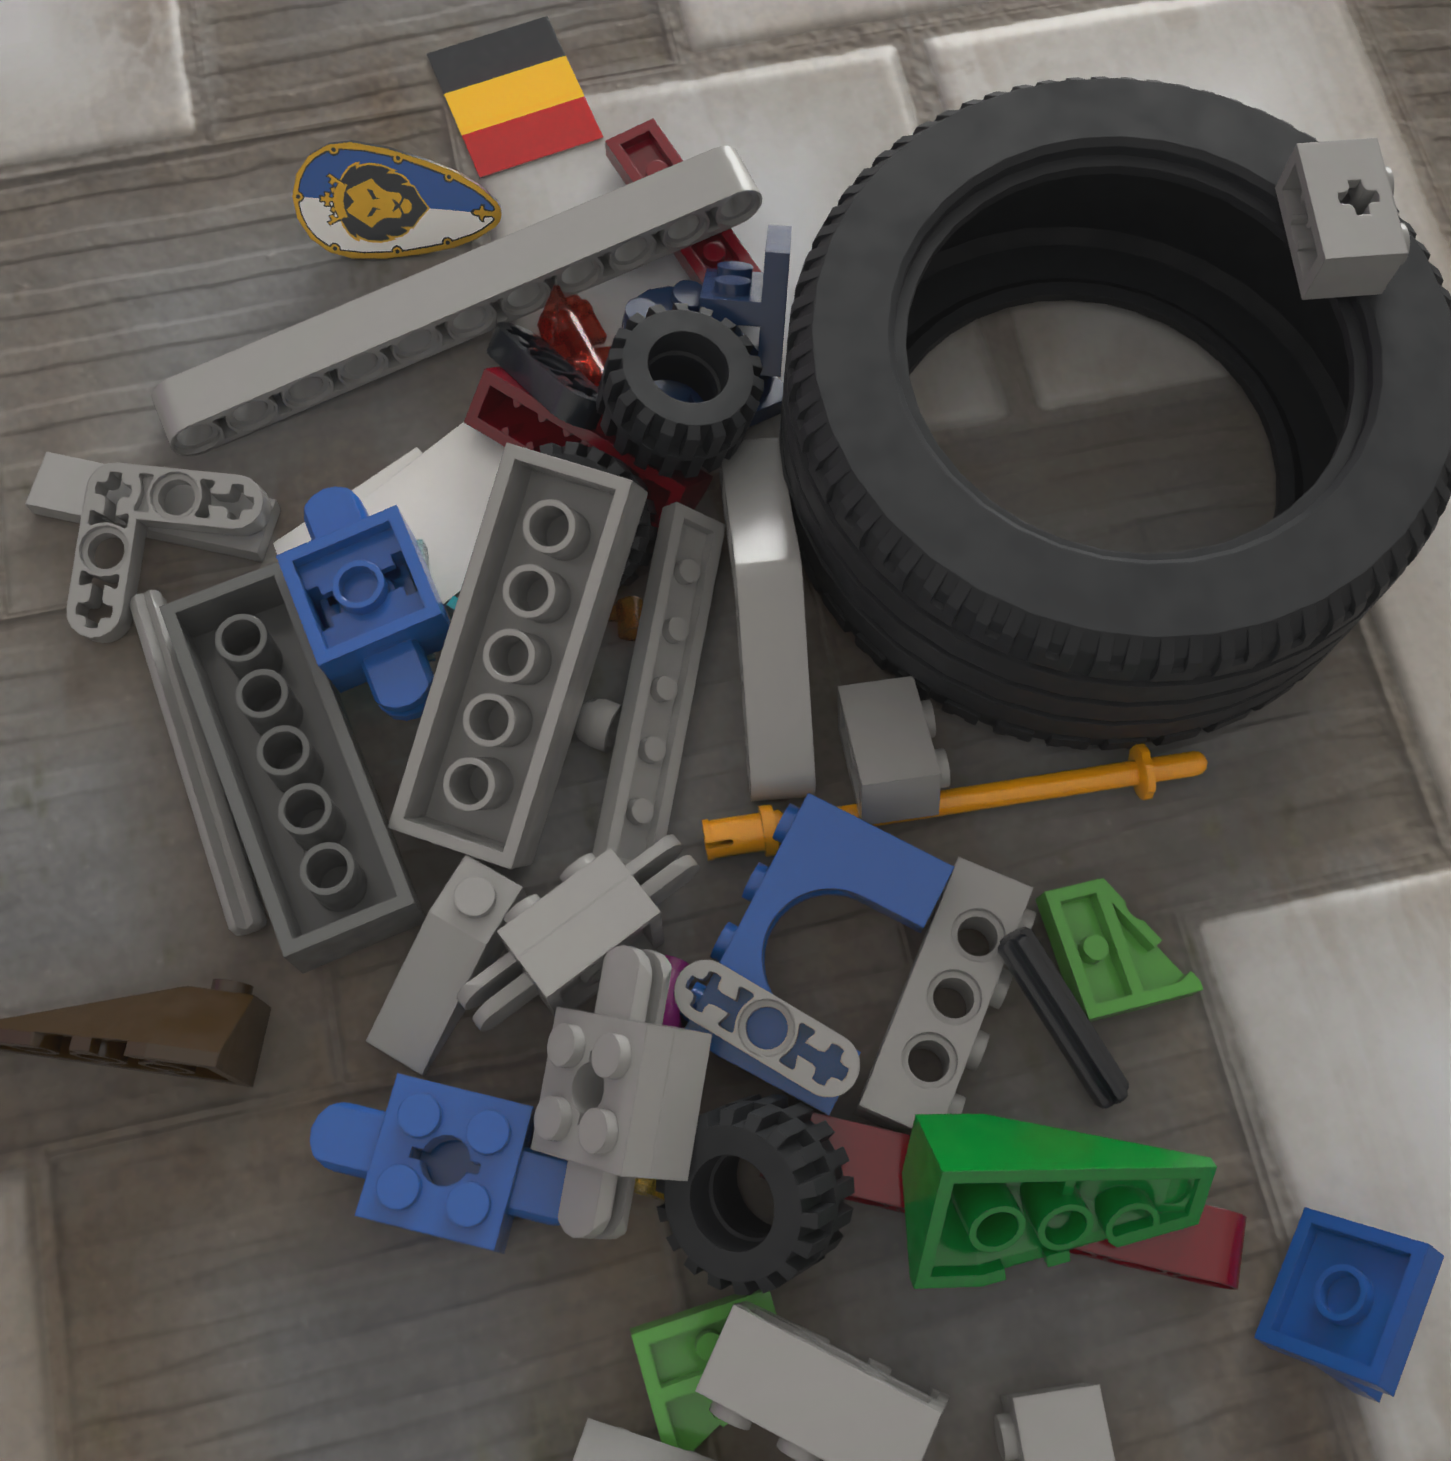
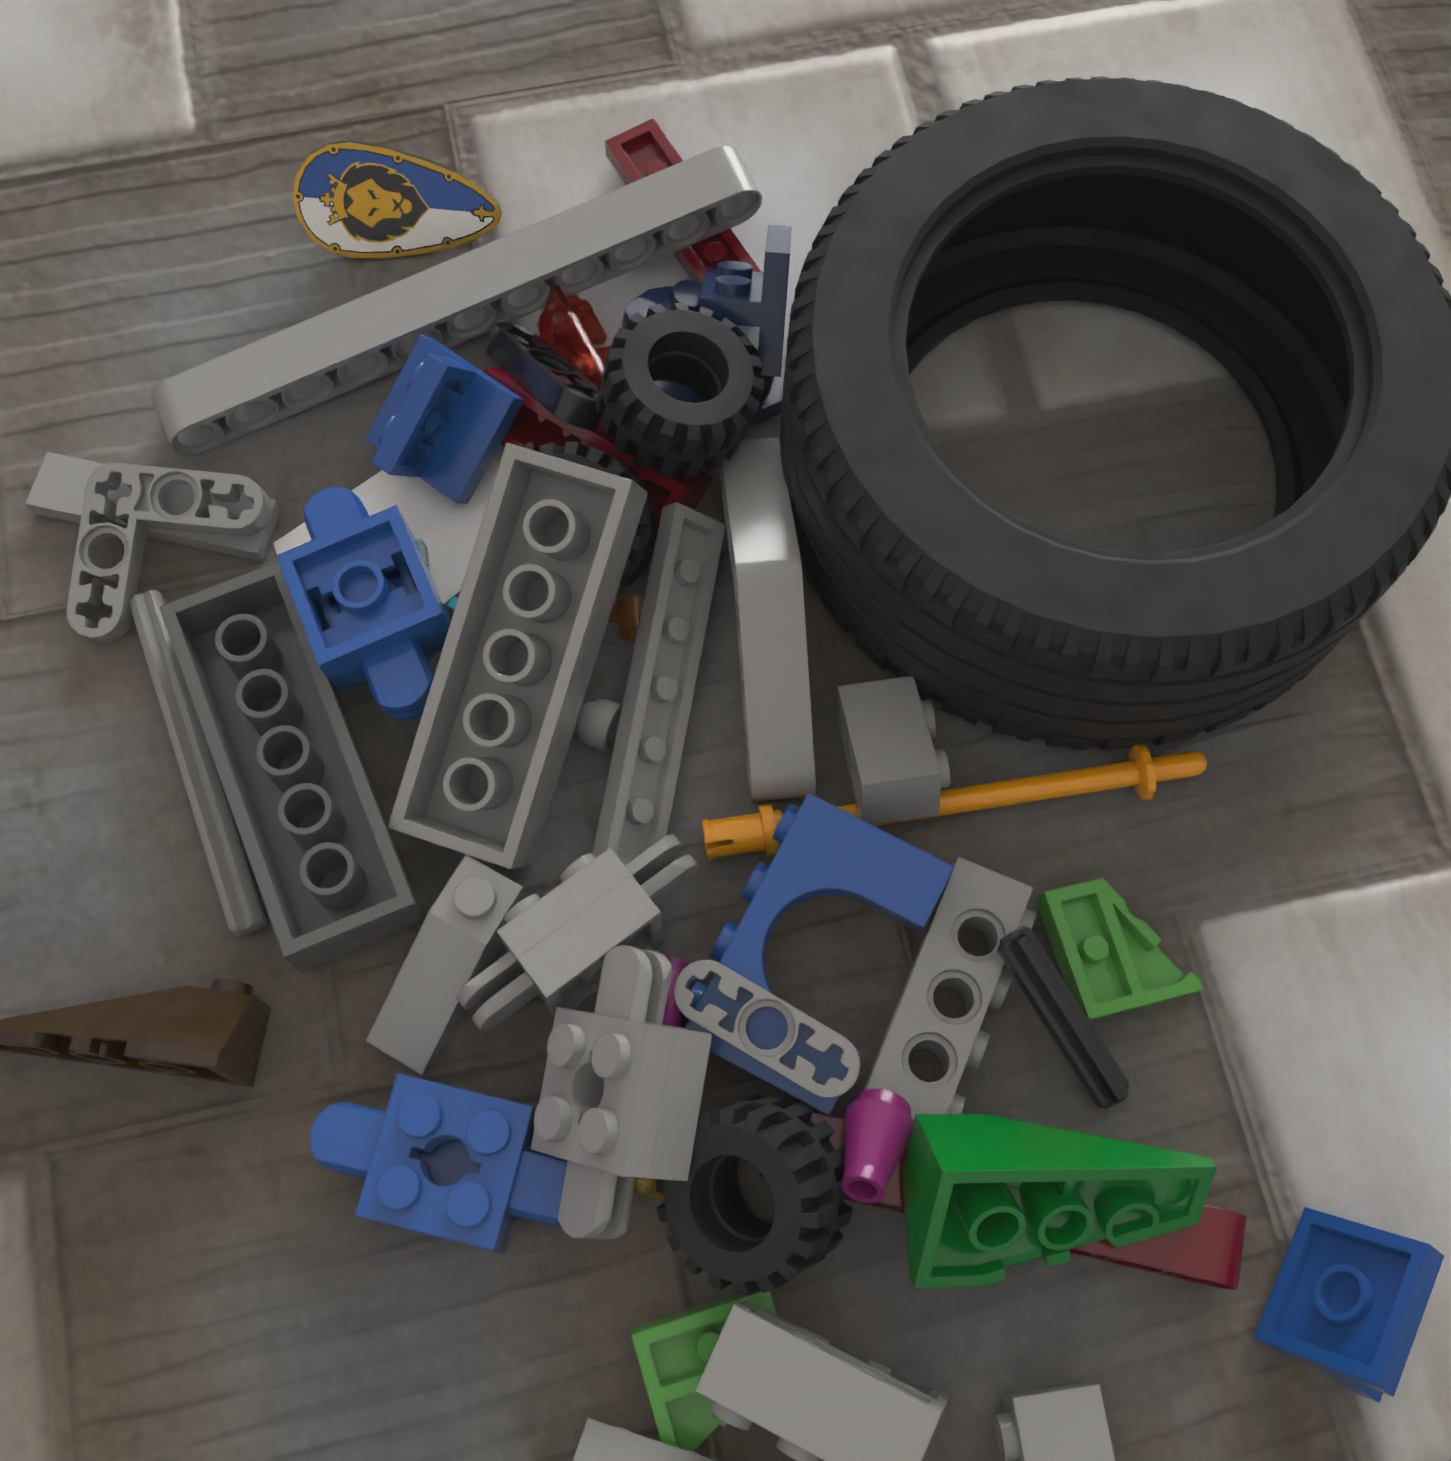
(442, 421): none -> blue bracket
(514, 96): sticker -> none
(875, 1140): none -> magenta cone
(1341, 218): light grey brick -> none

